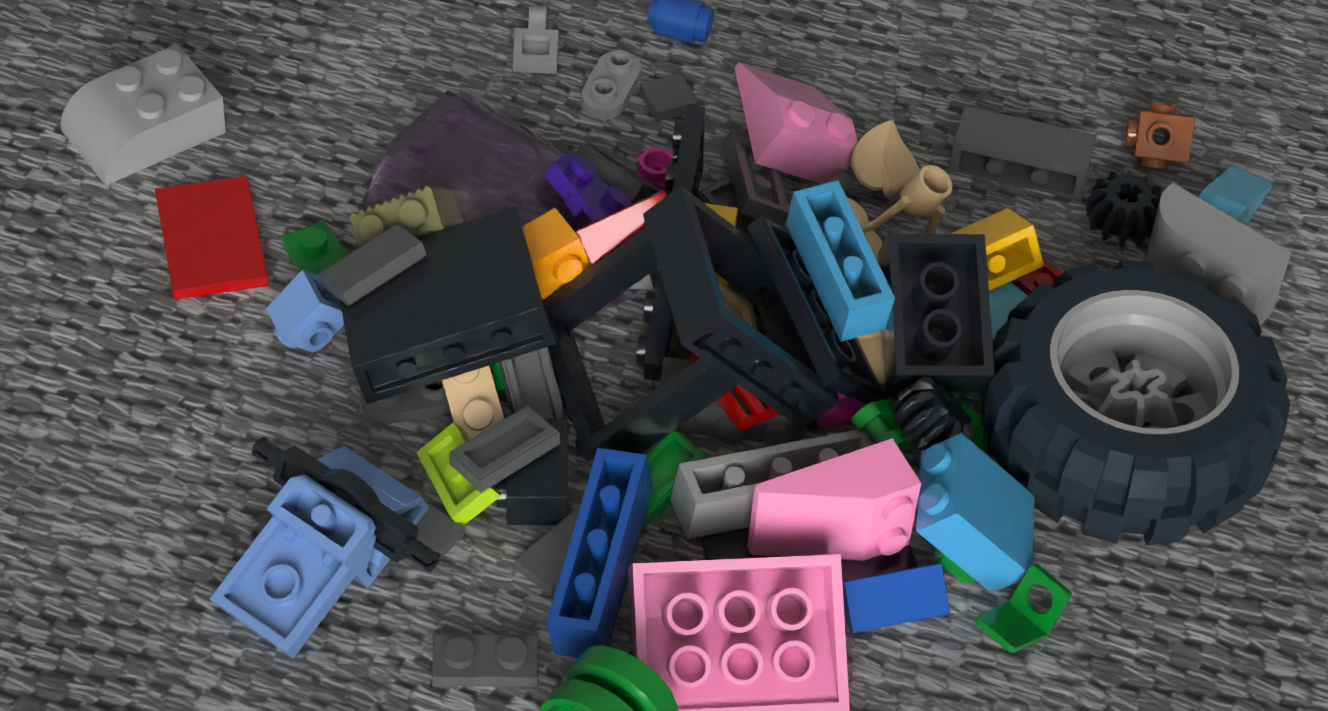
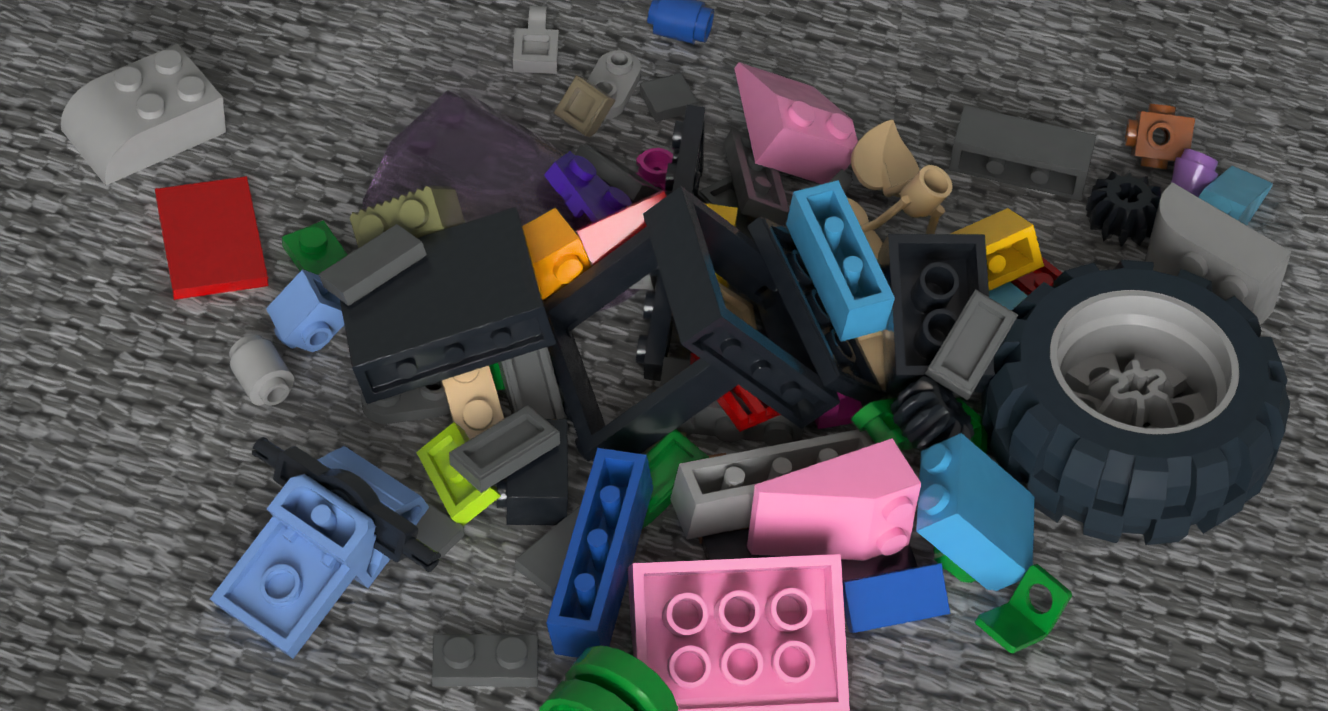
(260, 370): none -> light grey brick
(584, 106): none -> dark tan tile
(971, 344): none -> dark grey tile
(1194, 171): none -> medium lavender cone

